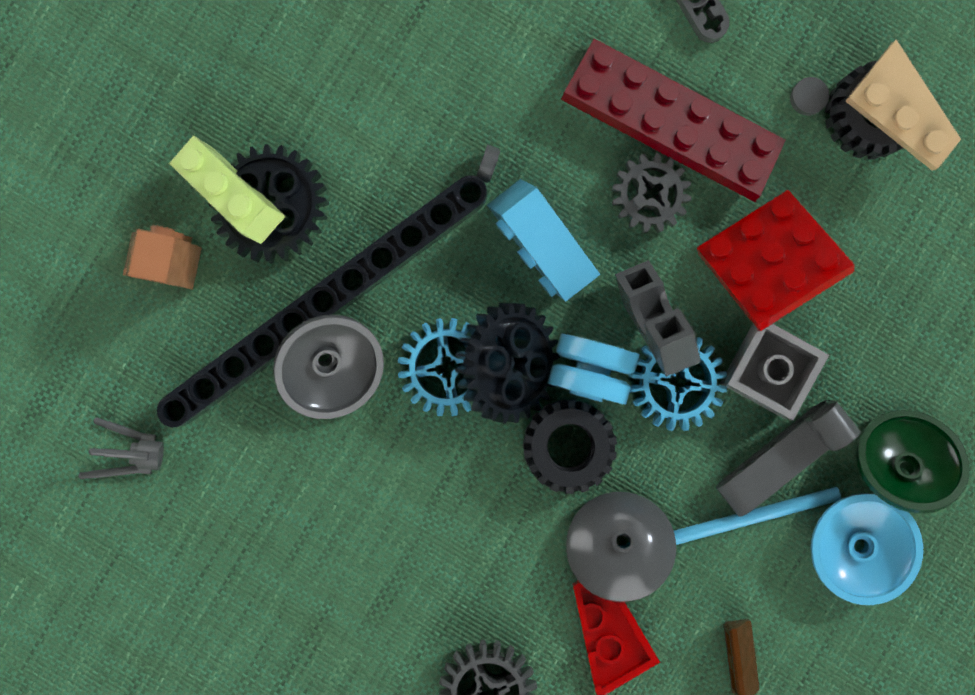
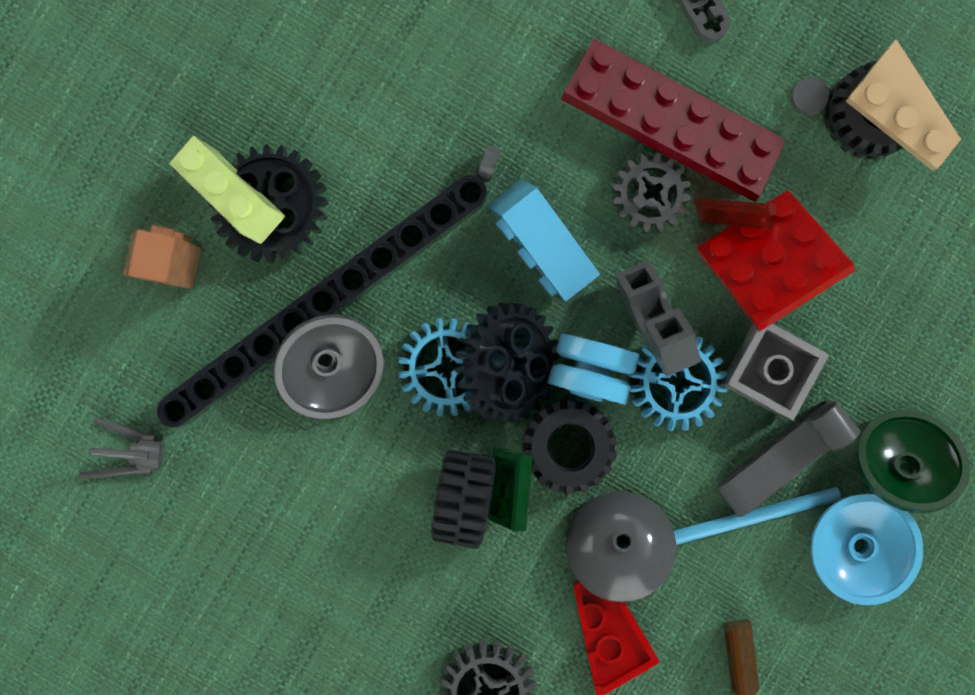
(463, 498): none -> black tyre
(510, 489): none -> dark green tile
(735, 212): none -> clear red slope

